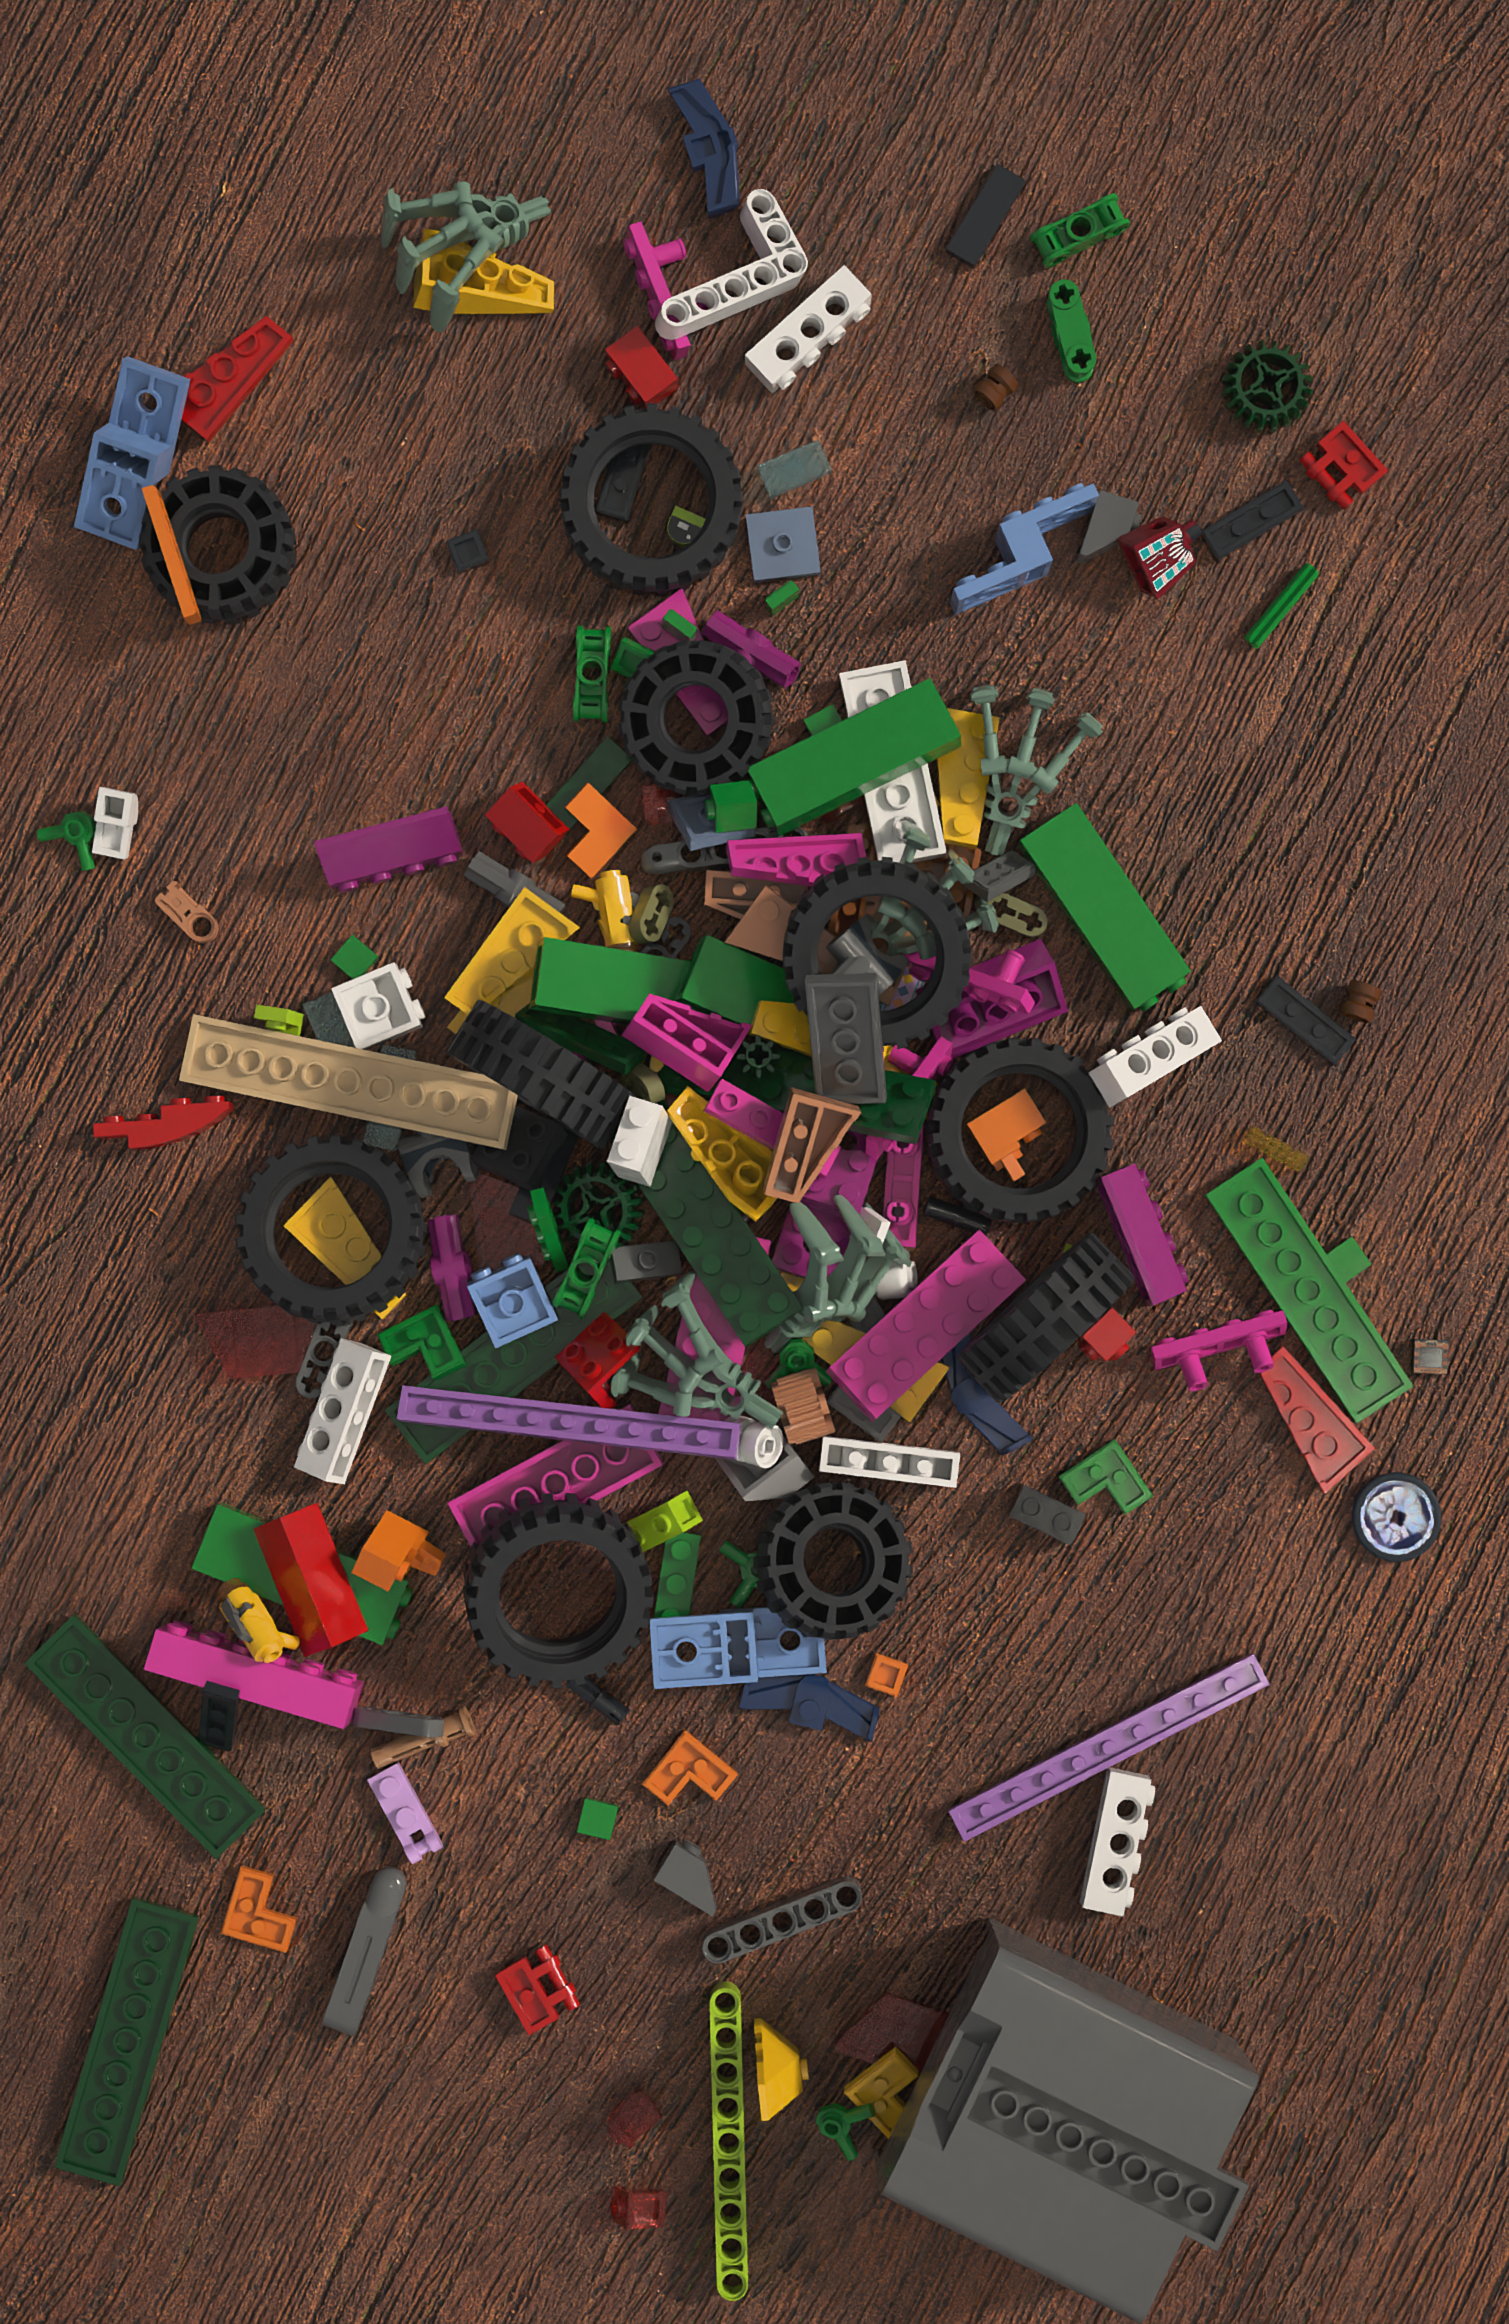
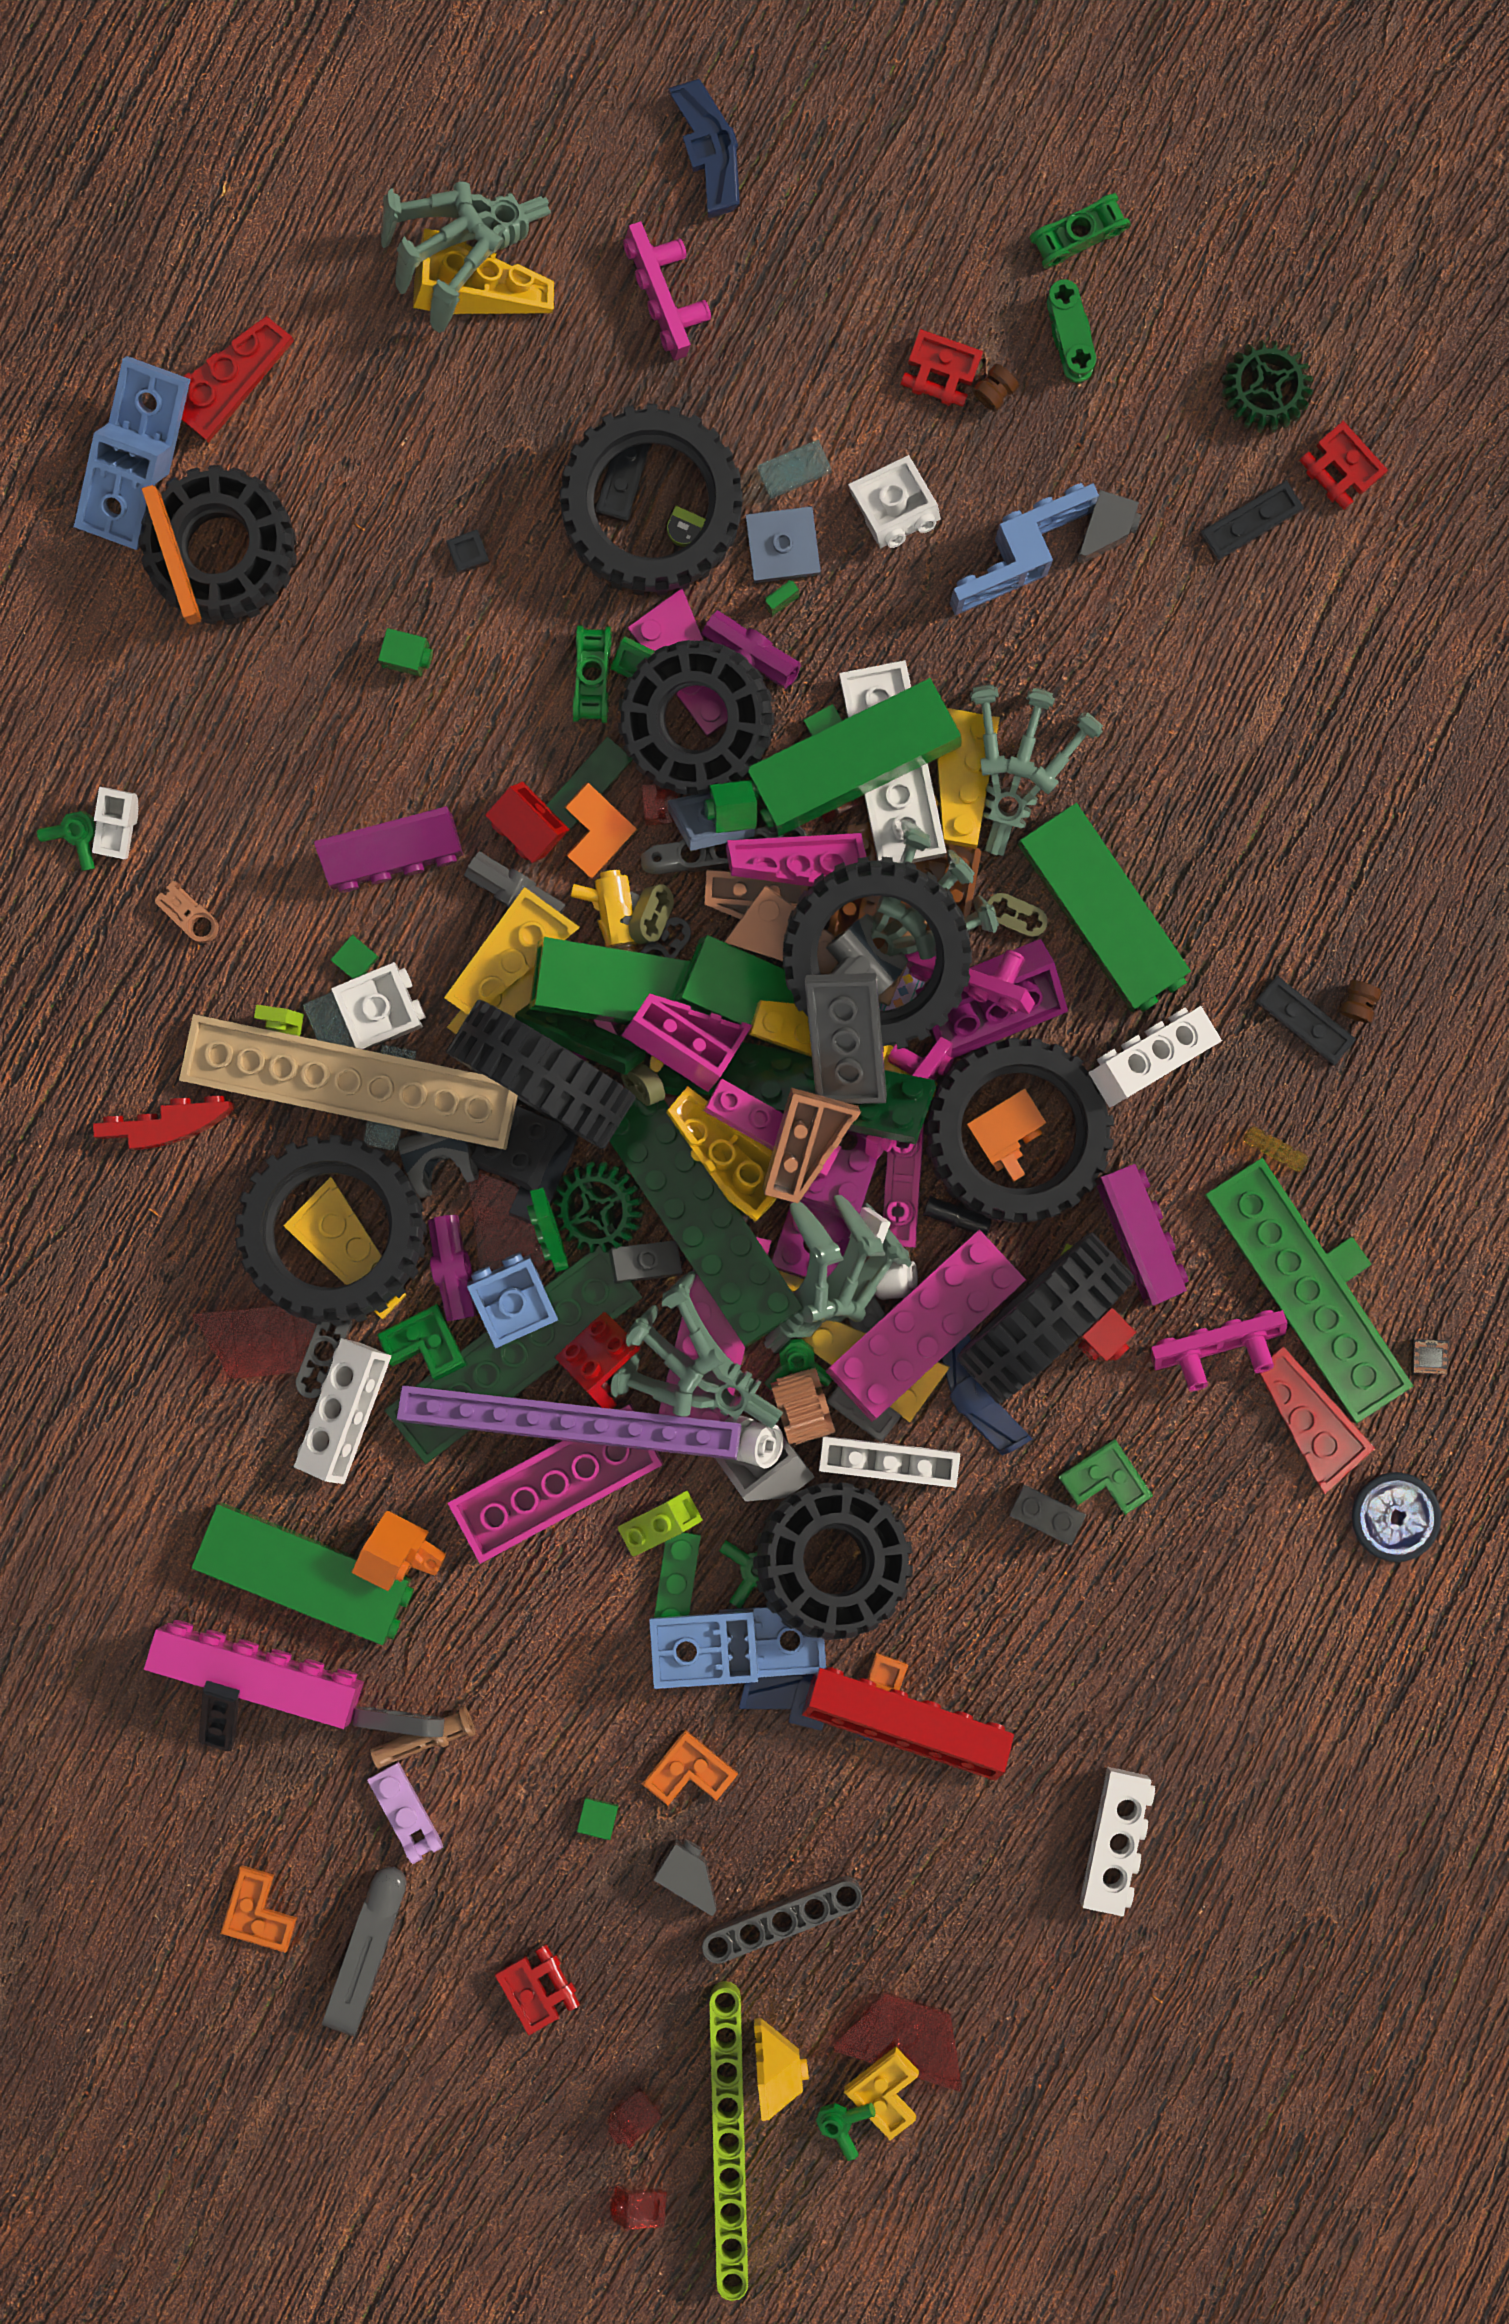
(127, 2041): dark green plate -> none
(145, 1736): dark green plate -> none
(253, 1622): yellow piece -> none
(311, 1580): red slope -> none
(405, 652): none -> green brick
(571, 1656): black tyre -> none
(595, 1249): green piece -> none
(600, 1700): black axle -> none
(639, 1141): white brick -> none
(640, 369): red brick -> none
(678, 626): green tile -> none
(741, 281): white beam -> none
(766, 1053): dark green gear -> none
(839, 289): white brick -> none
(895, 502): none -> white plate
(908, 1723): none -> red brick
(944, 358): none -> red plate
(985, 216): black tile -> none
(1000, 875): dark grey plate -> none
(1071, 2125): dark grey piece -> none
(1108, 1746): medium lavender plate -> none
(1159, 553): dark red torso -> none
(1281, 605): green axle -> none

